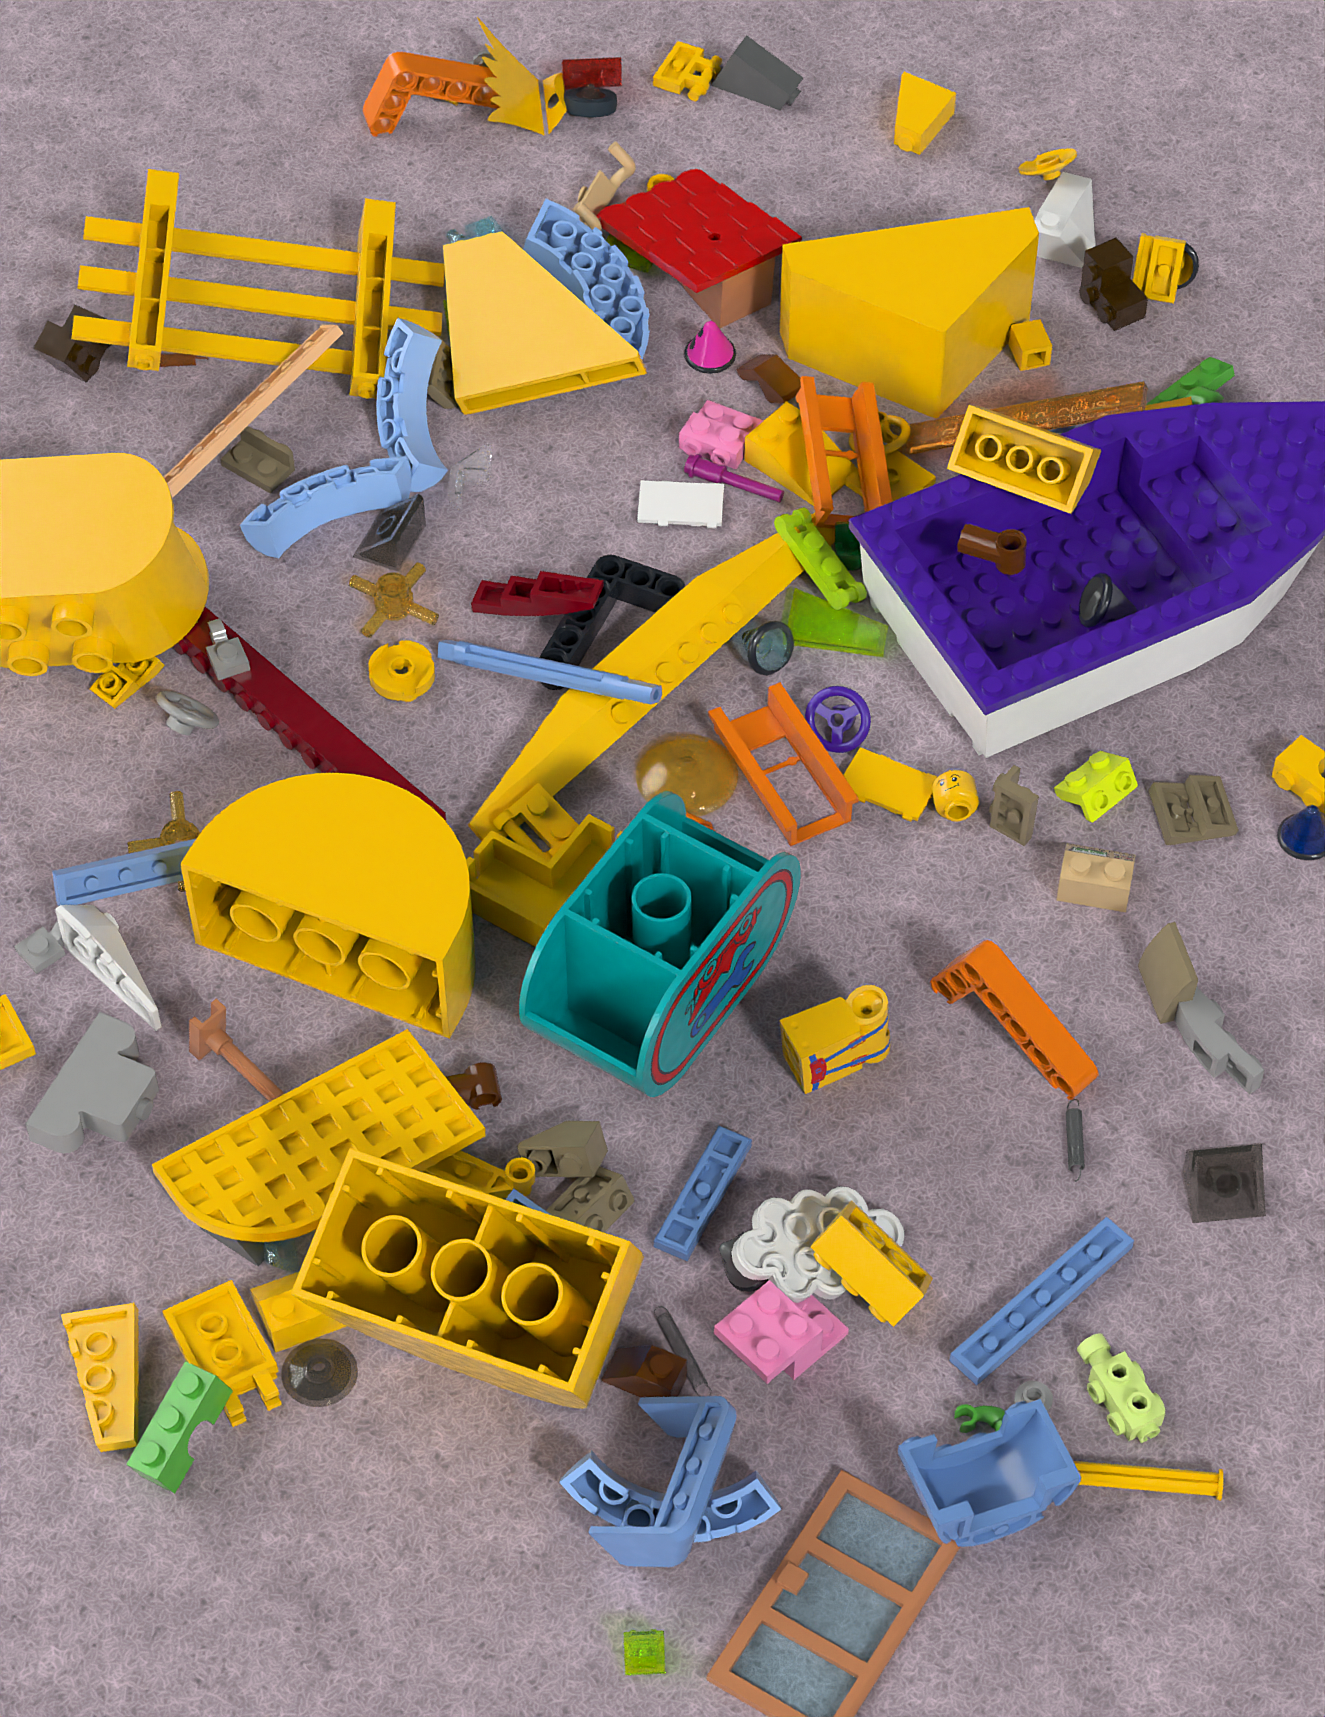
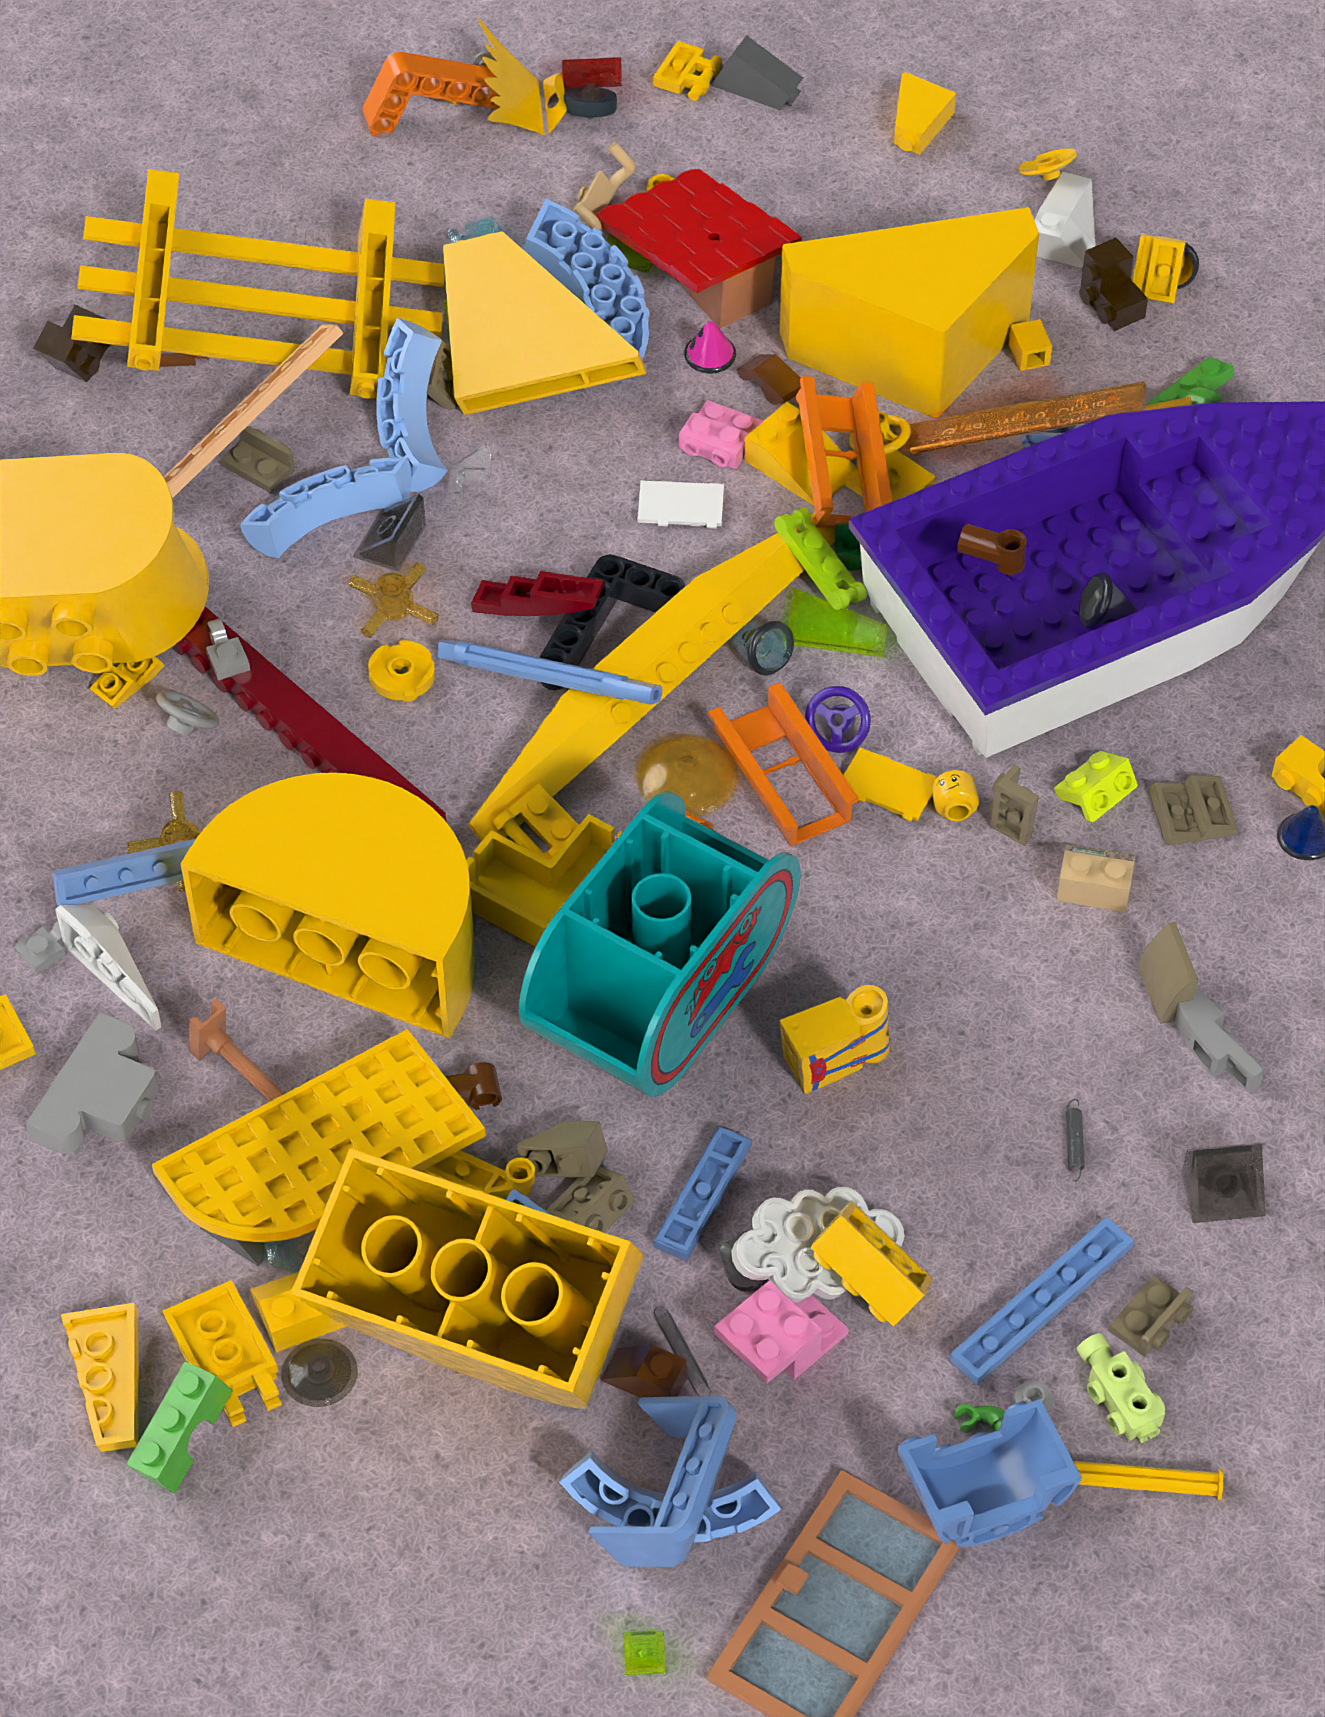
(717, 473): magenta pin -> none
(1020, 1012): orange beam -> none
(1023, 458): yellow slope -> none
(1150, 1316): none -> dark tan bracket

